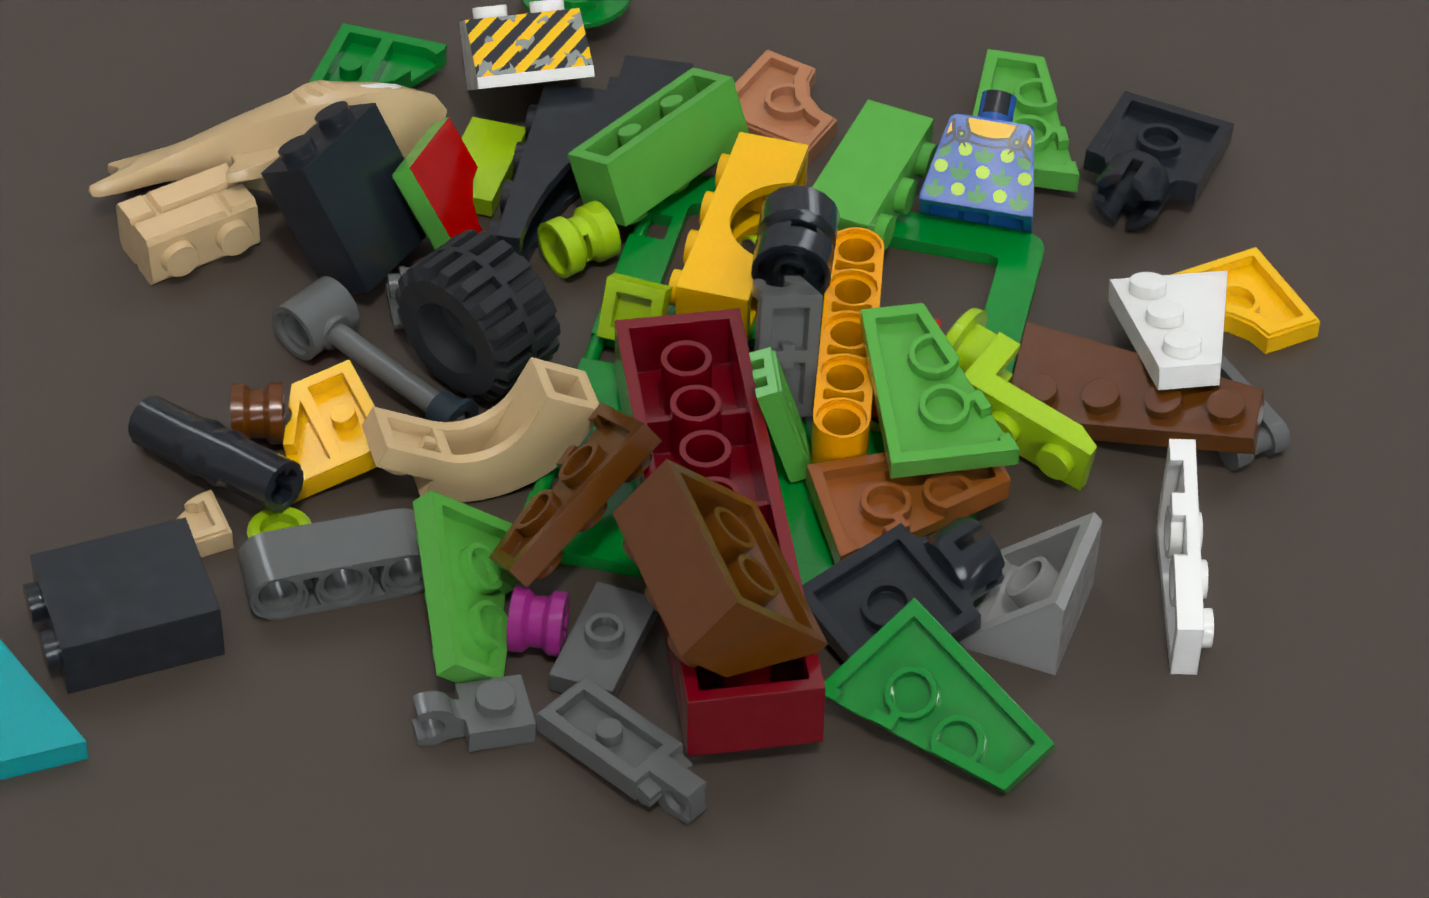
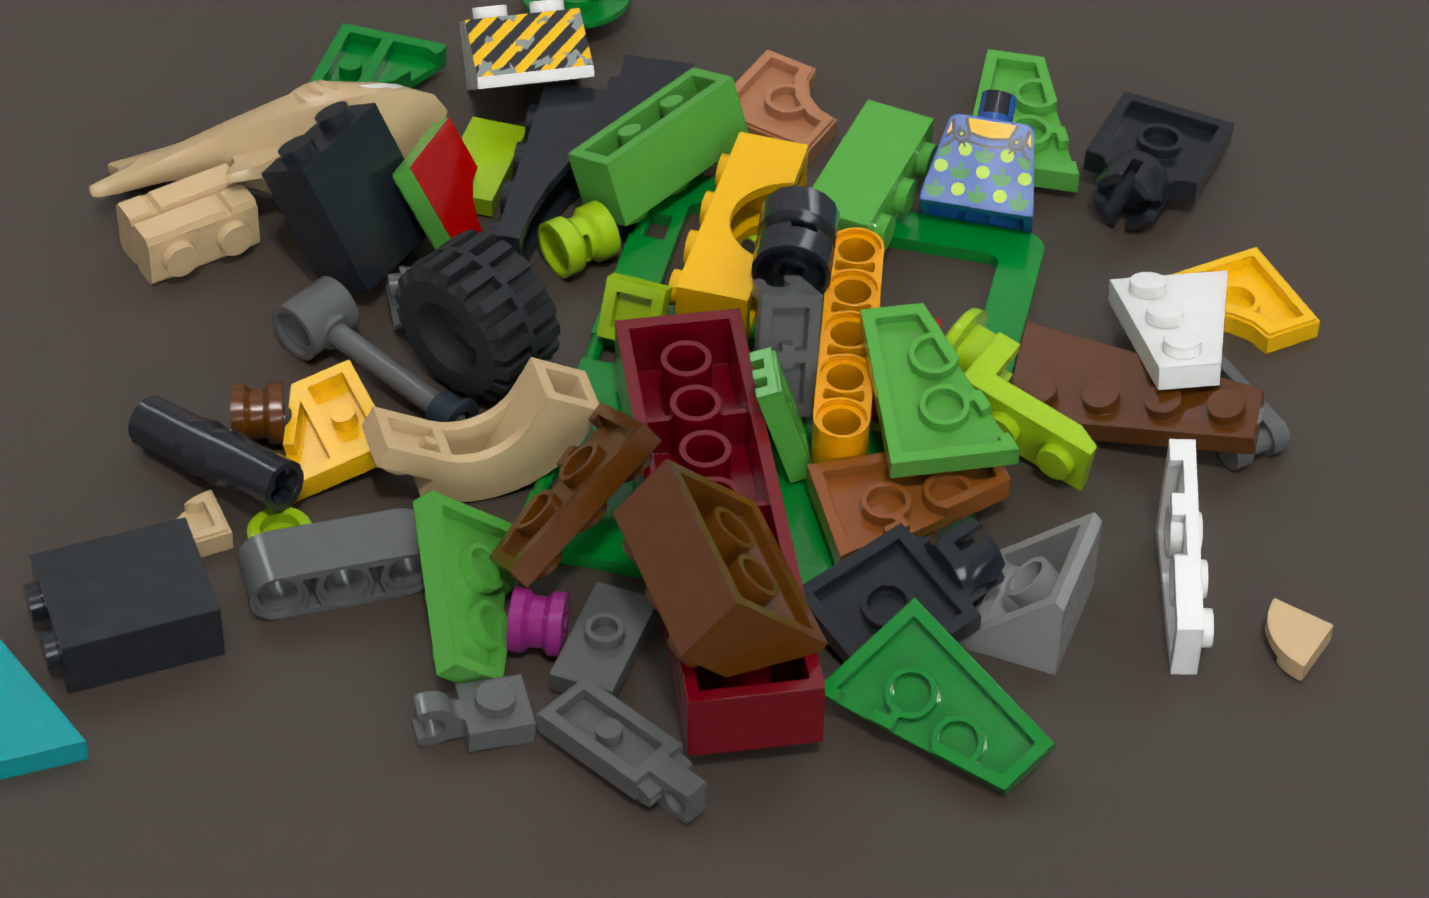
(1296, 637): none -> tan tile

